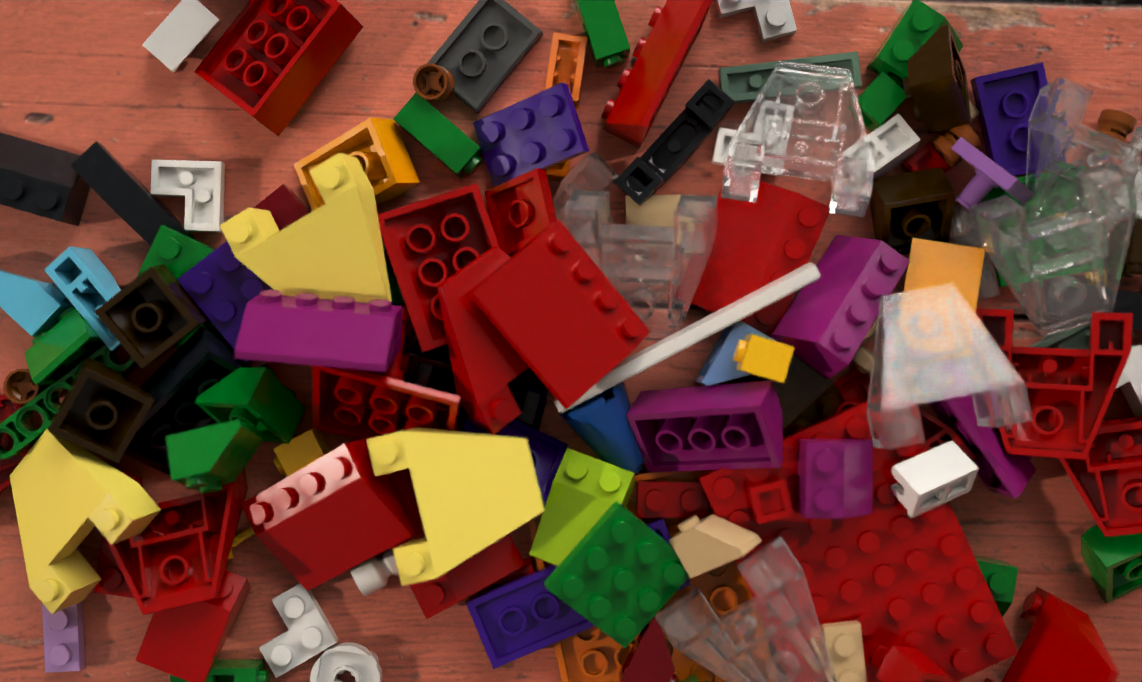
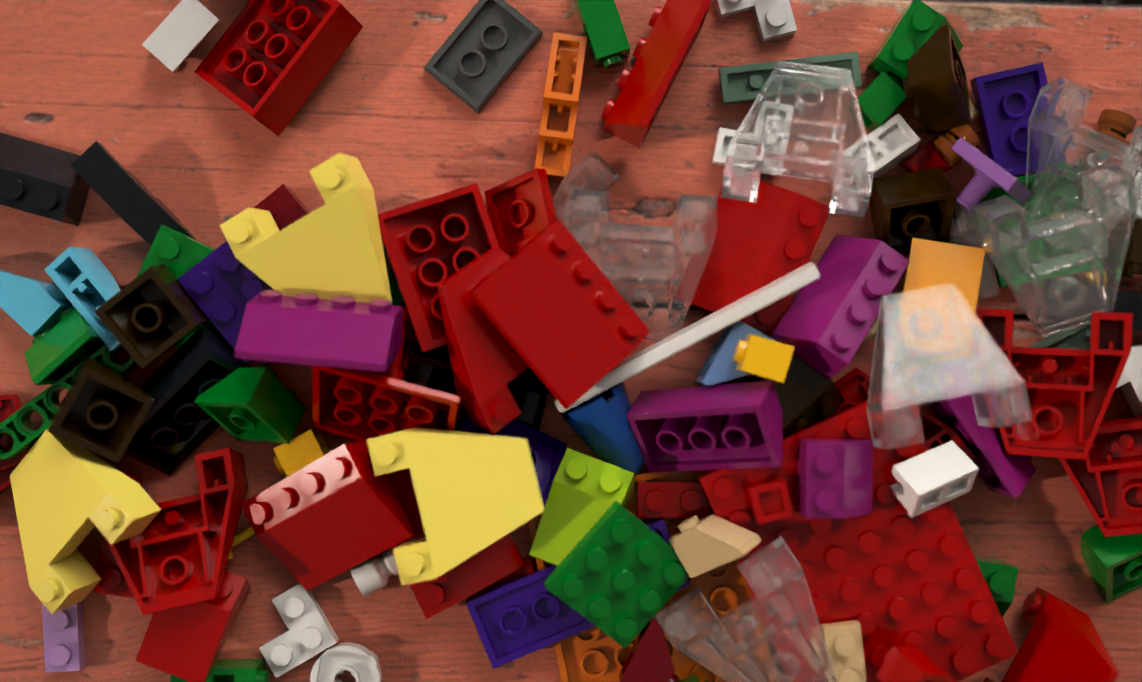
(20, 387): dark orange wheel -> none
(200, 184): white plate -> none
(212, 454): green slope -> none
(380, 153): light orange slope -> none
(428, 79): dark orange wheel -> none
(439, 136): green brick -> none
(531, 134): dark purple plate -> none
(656, 211): tan tile -> none
(675, 144): black slope -> none
(863, 360): tan tile -> none

